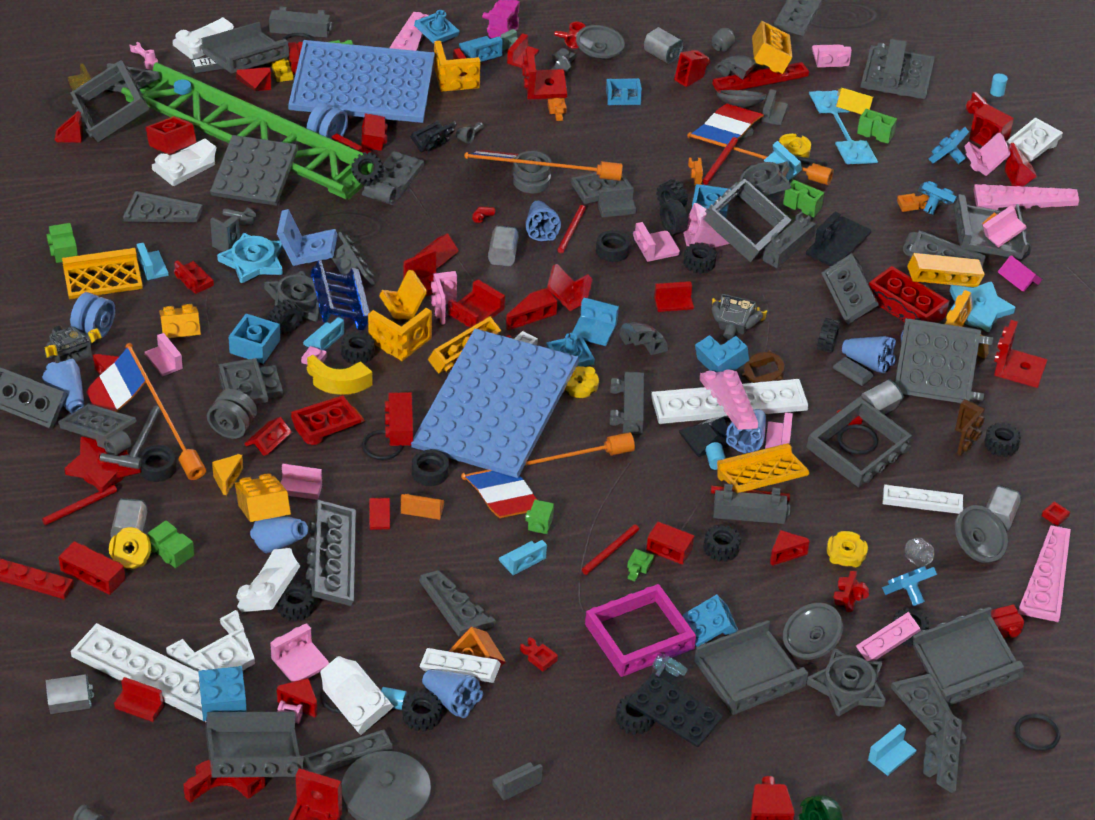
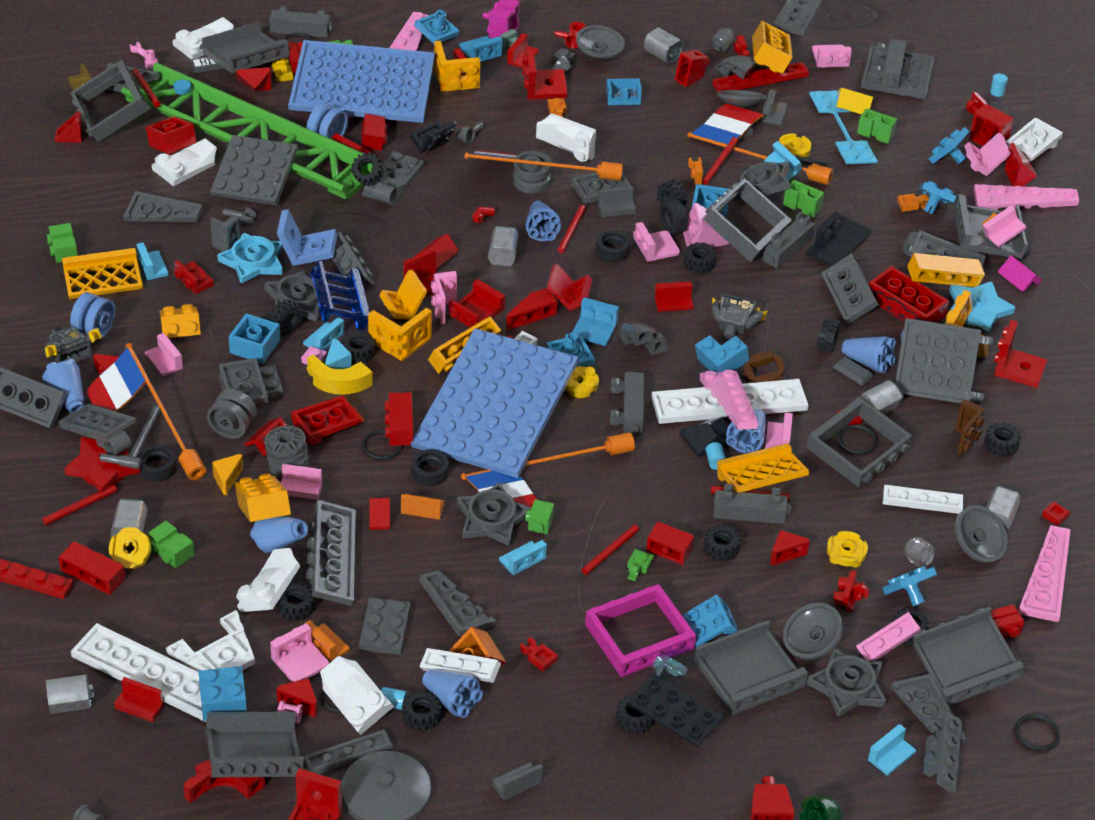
(146, 88): none -> red bar
(286, 446): none -> dark grey wheel
(327, 641): none -> orange panel
(338, 356): none -> medium azure slope
(384, 626): none -> dark grey plate
(491, 514): none -> dark grey plate
(568, 136): none -> white slope
(741, 46): none -> red plate

